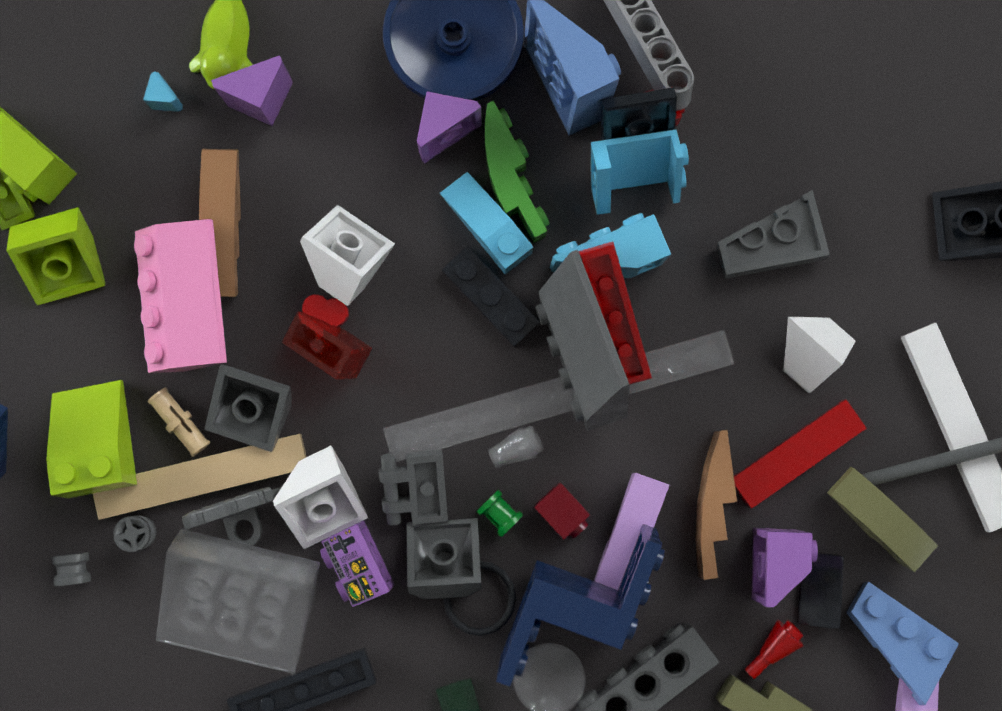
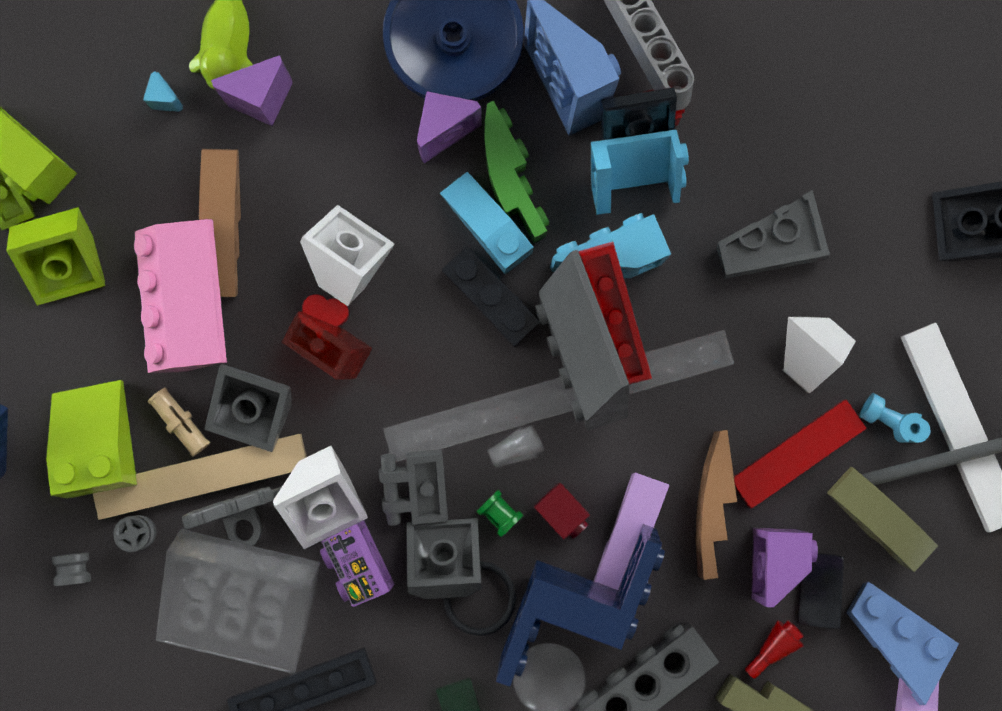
(906, 427): none -> medium azure leg

